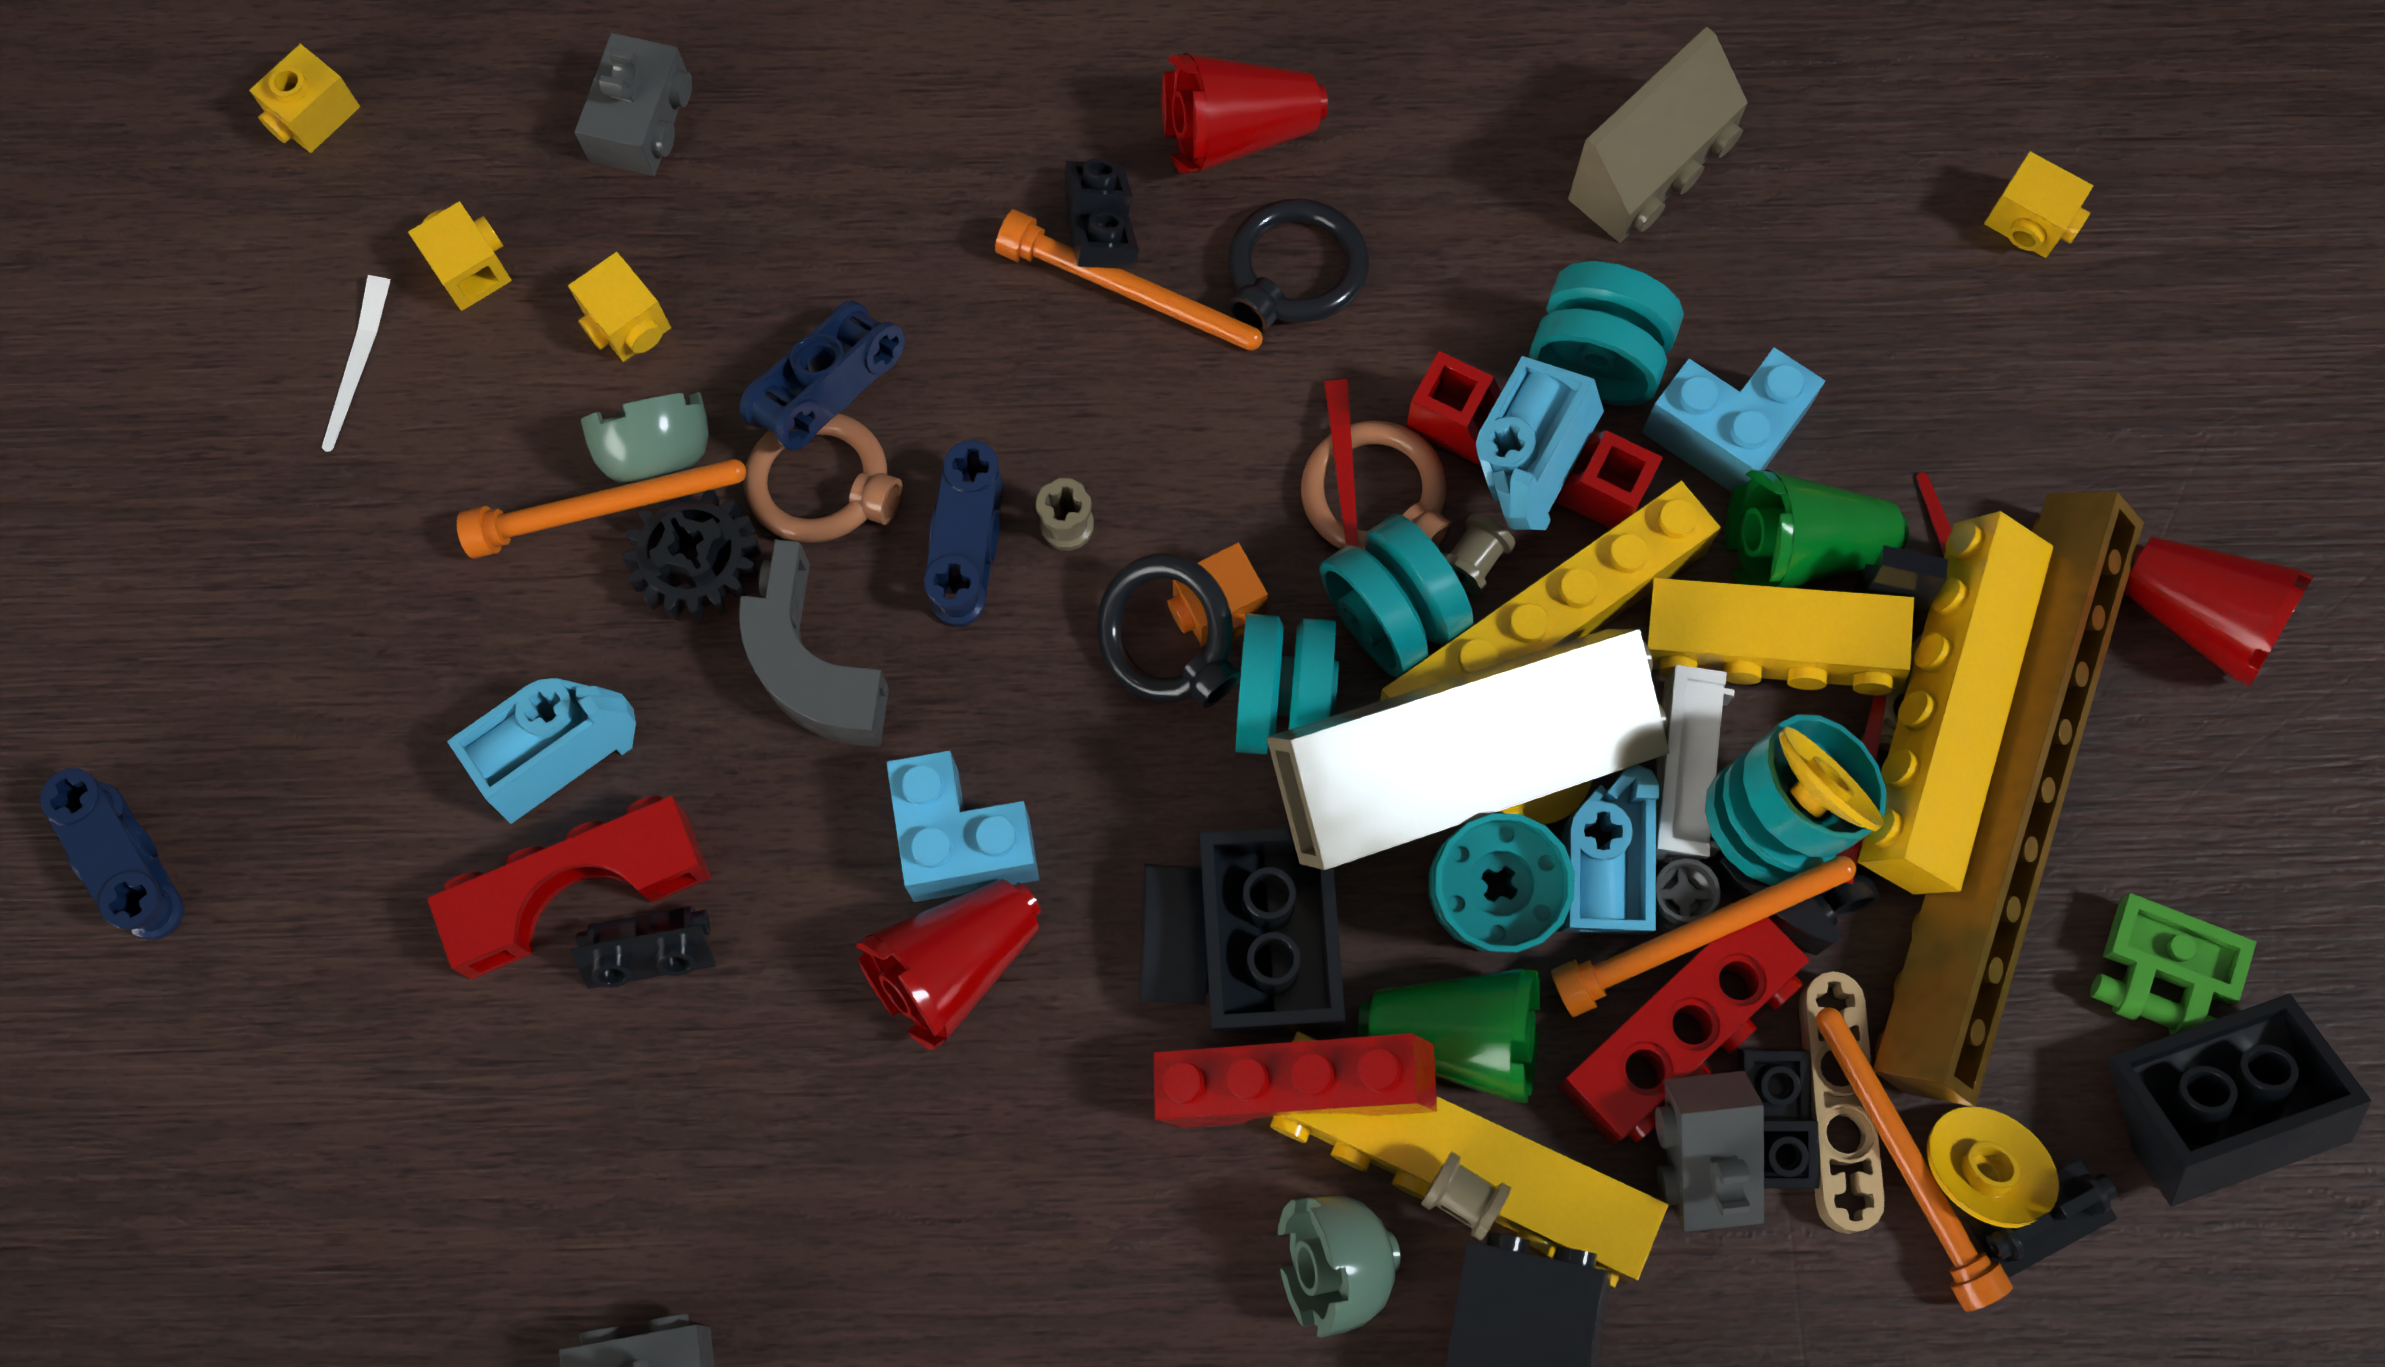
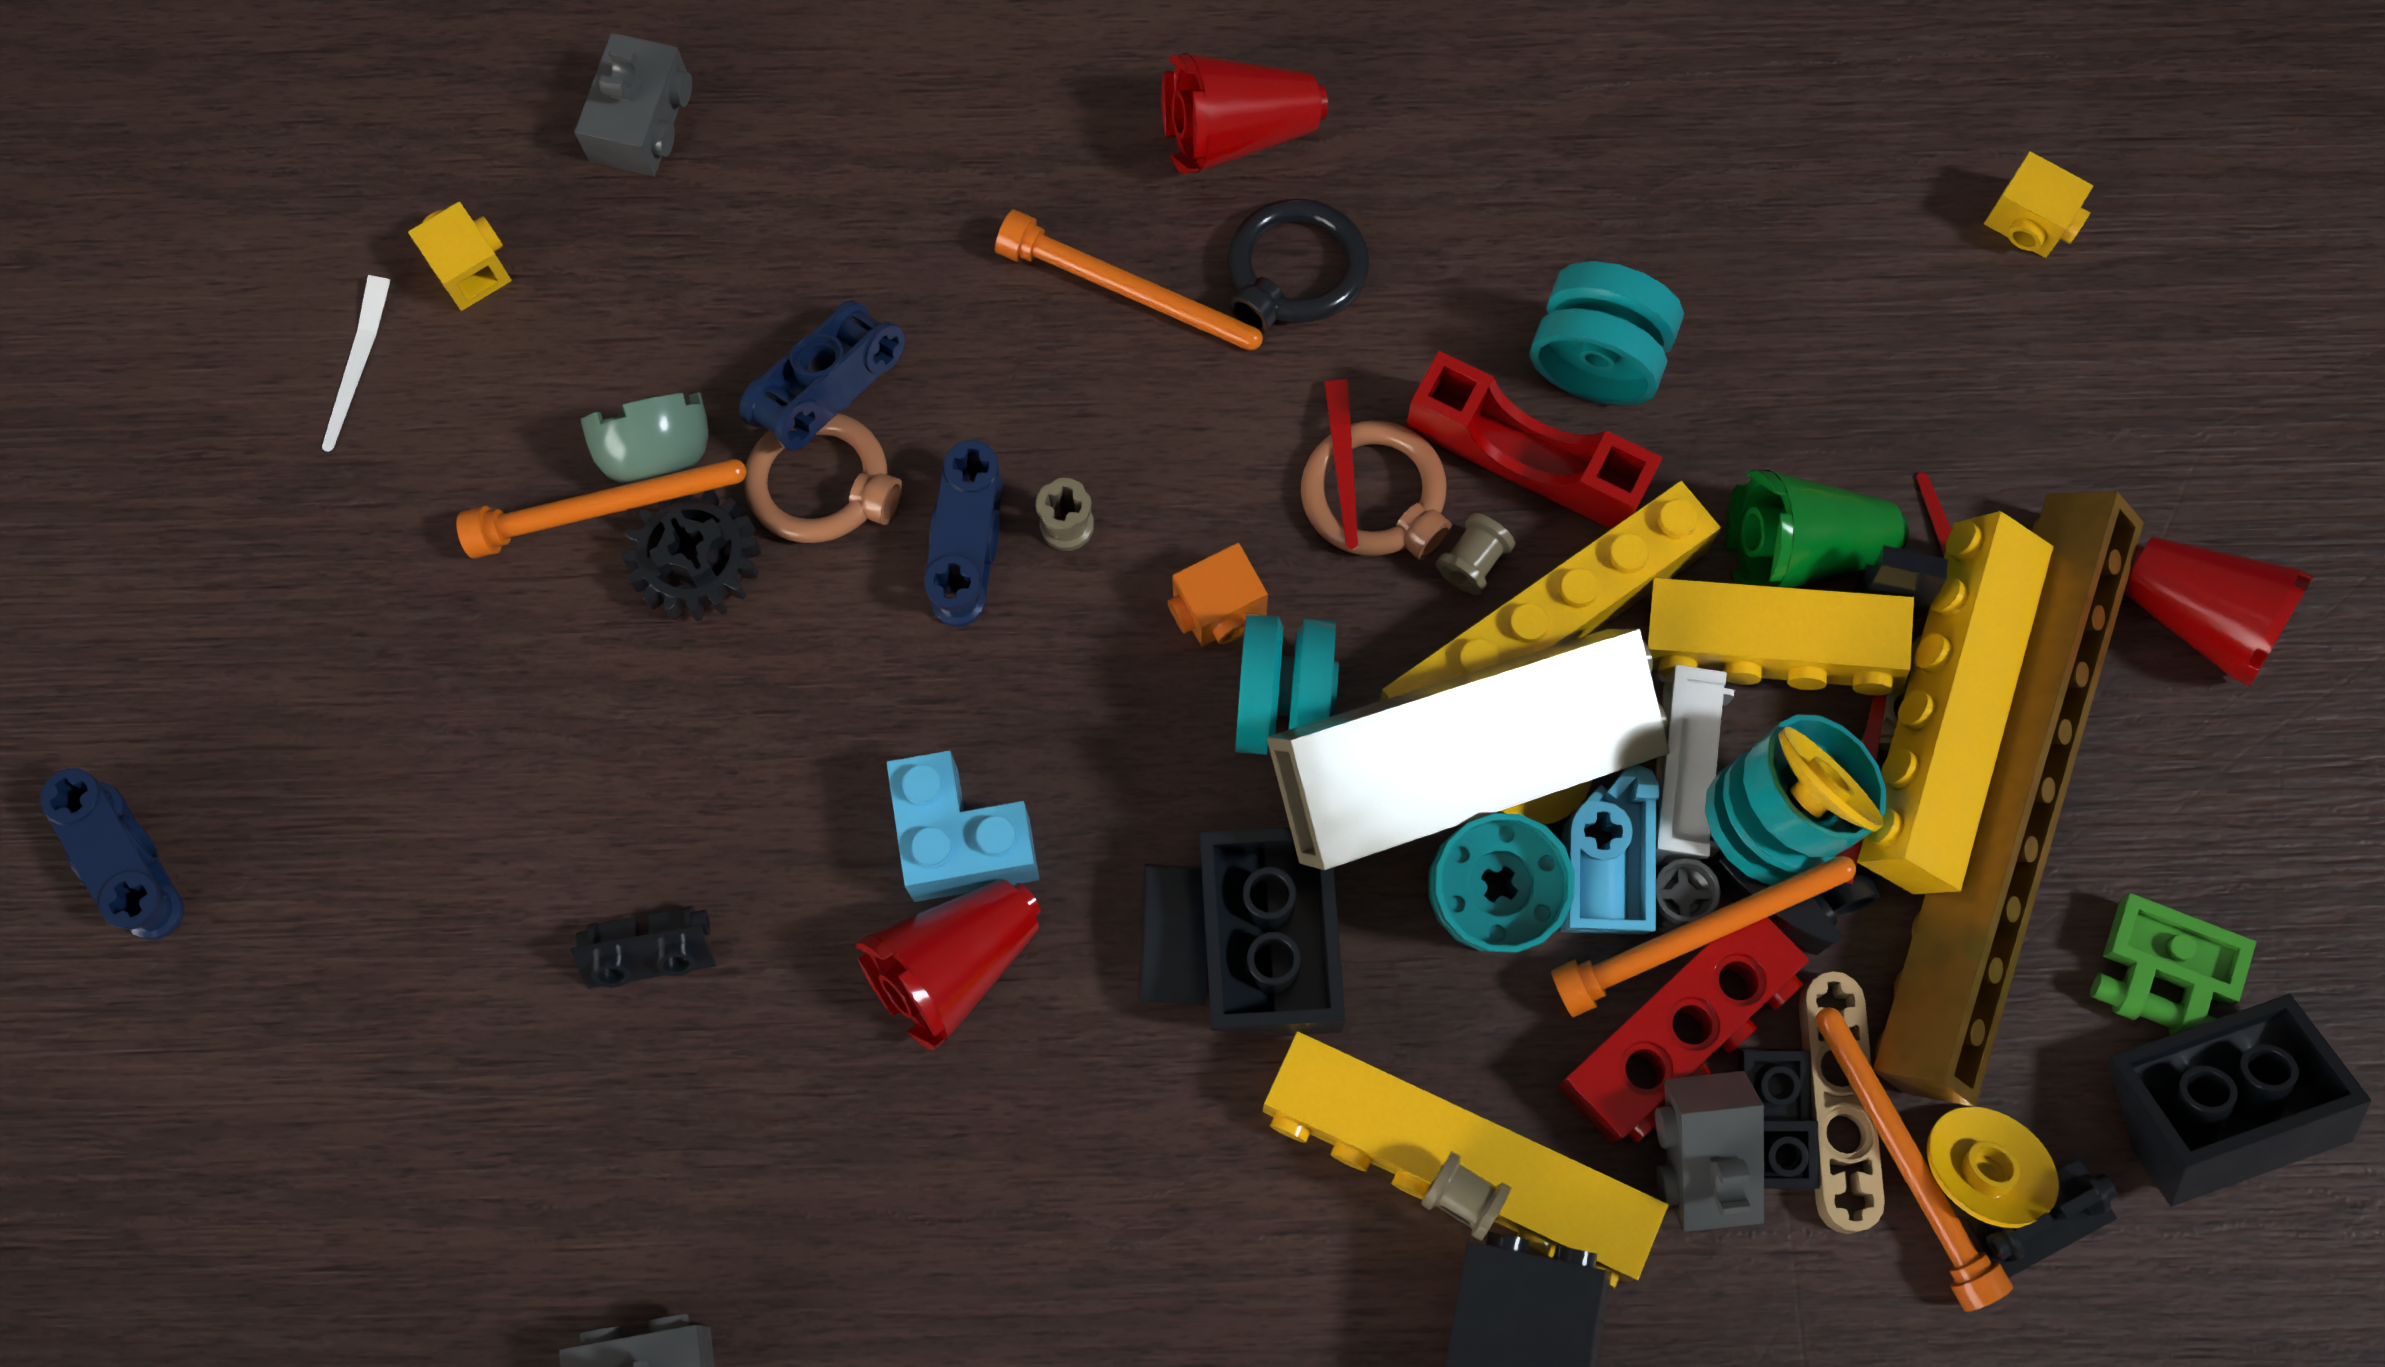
(303, 99): yellow brick -> none
(494, 915): red arch -> none
(542, 741): medium azure piece -> none
(618, 308): yellow brick -> none
(820, 696): dark grey arch -> none
(1099, 214): black slope -> none
(1209, 673): black piece -> none
(1295, 1078): red arch -> none
(1339, 1262): sand green cylinder -> none
(1396, 594): teal wheel -> none
(1477, 1027): green cone -> none
(1536, 439): medium azure piece -> none
(1660, 139): dark tan slope -> none
(1727, 429): medium azure brick -> none

